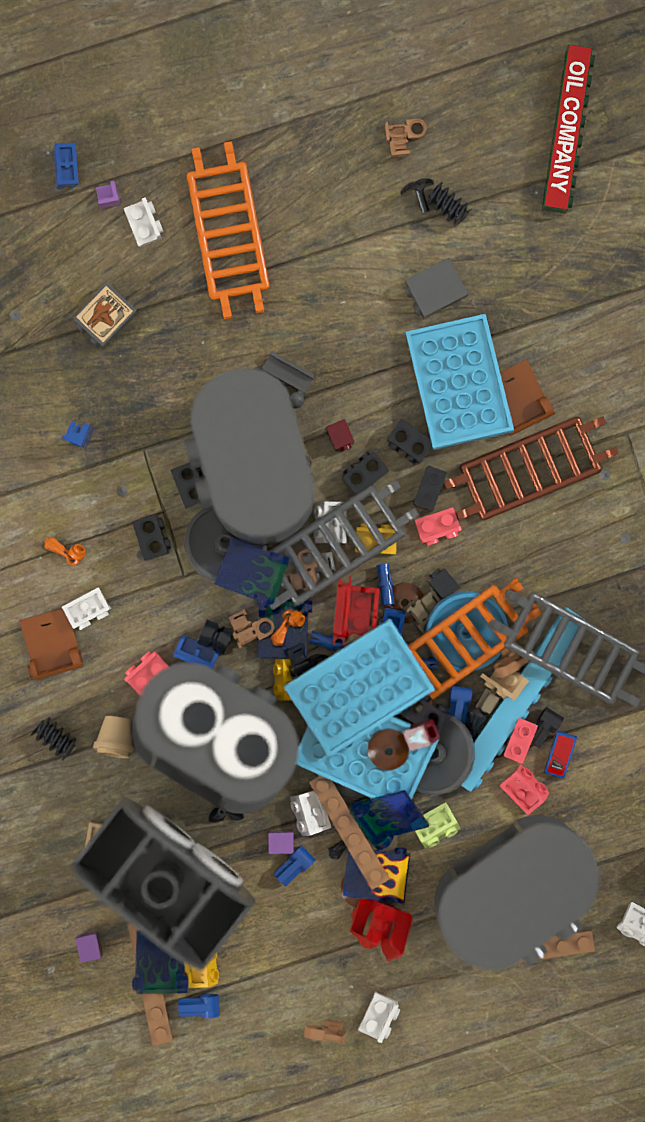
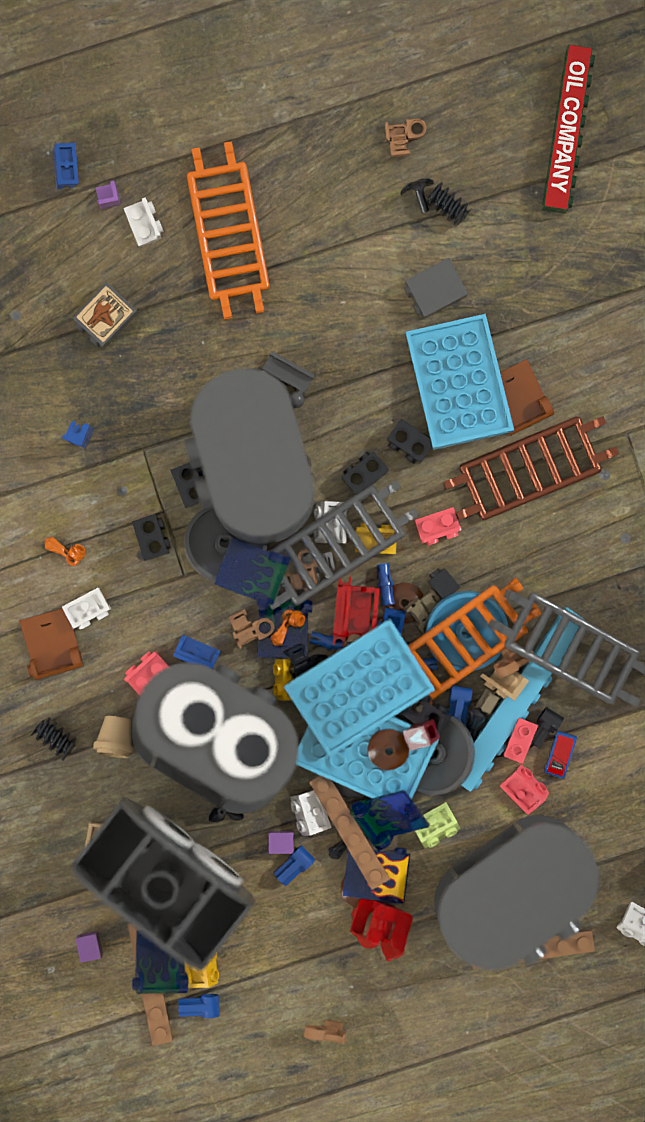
(215, 636): black wheel -> none
(340, 435): dark red brick -> none
(379, 1016): white bracket -> none
(429, 488): black brick -> none

